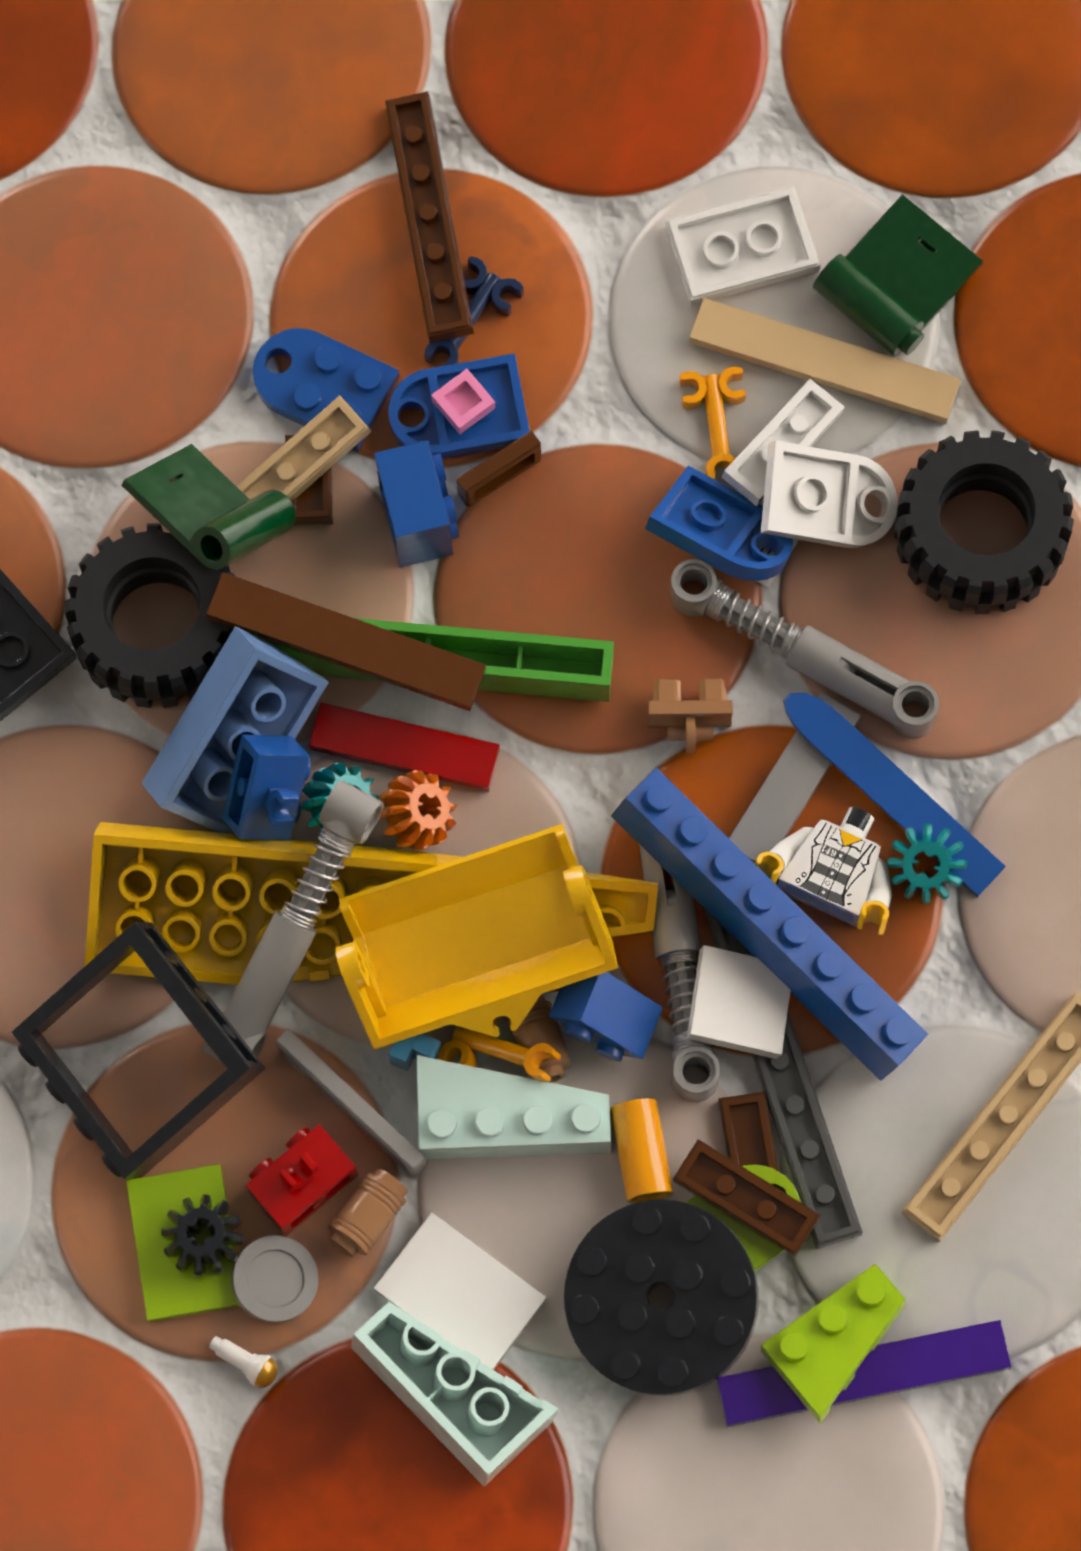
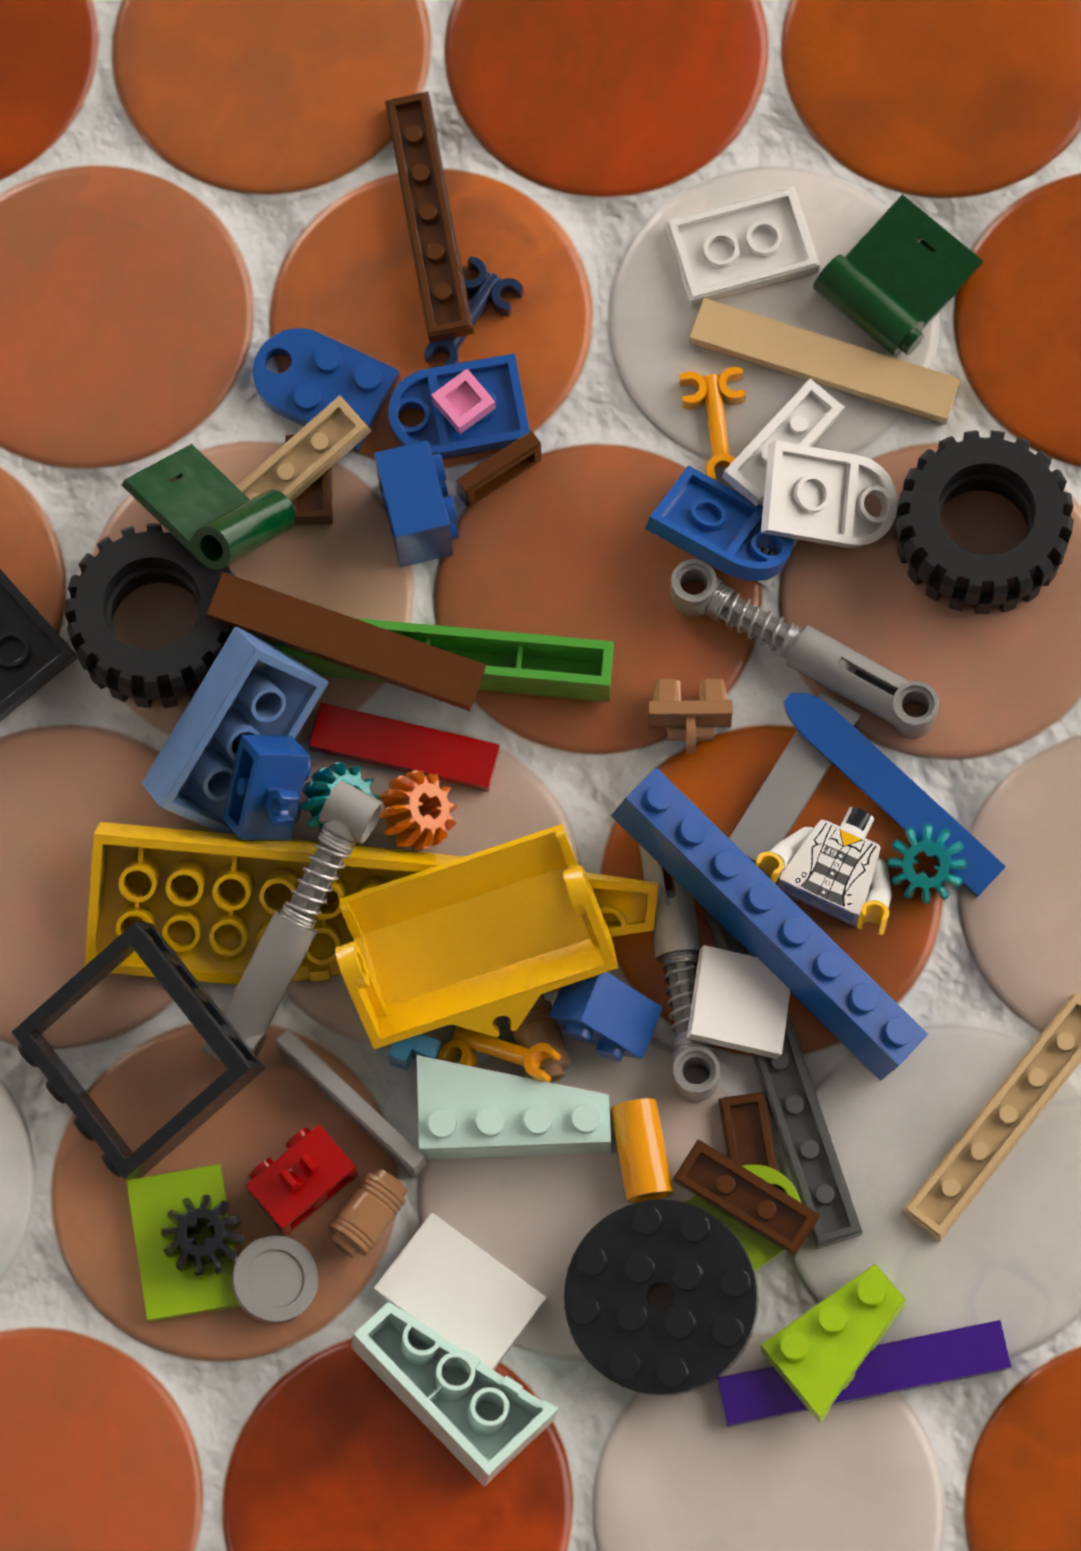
(258, 1368): white piece -> none

